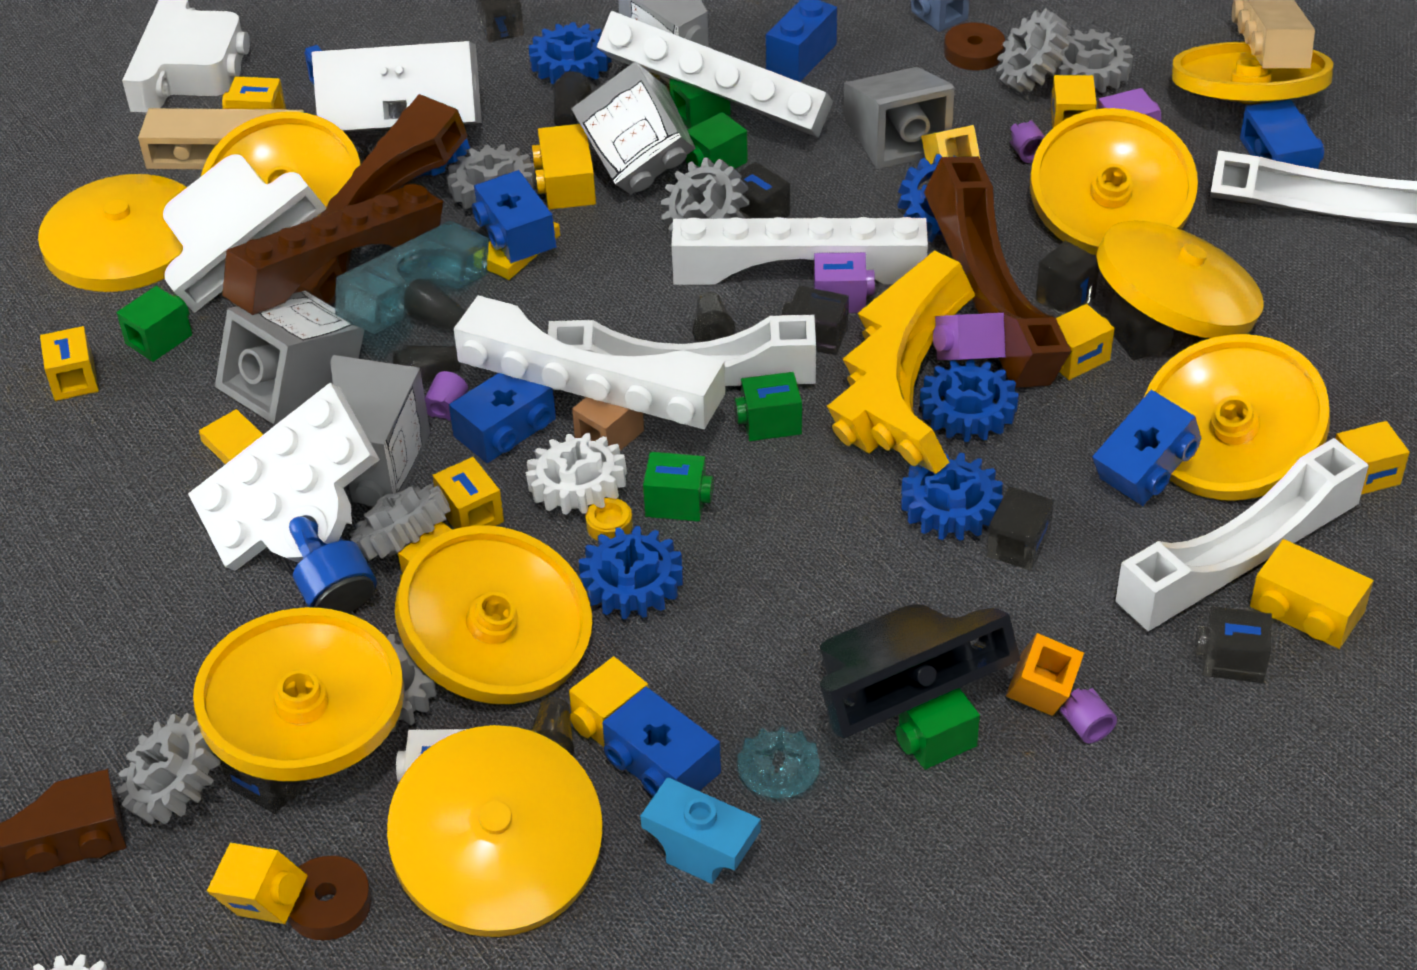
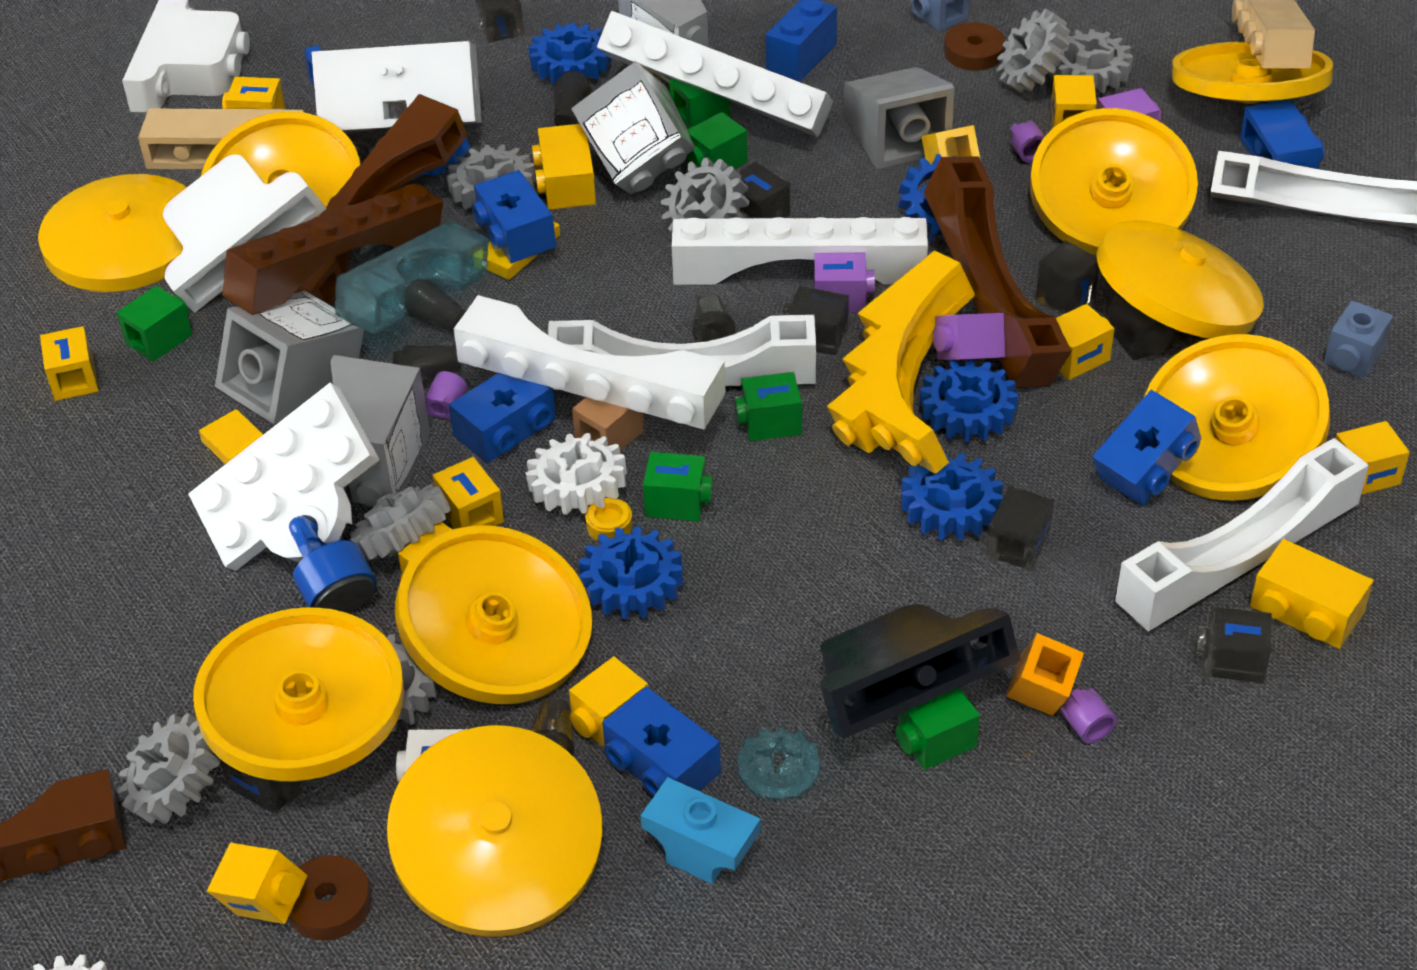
(1358, 339): none -> sand blue brick

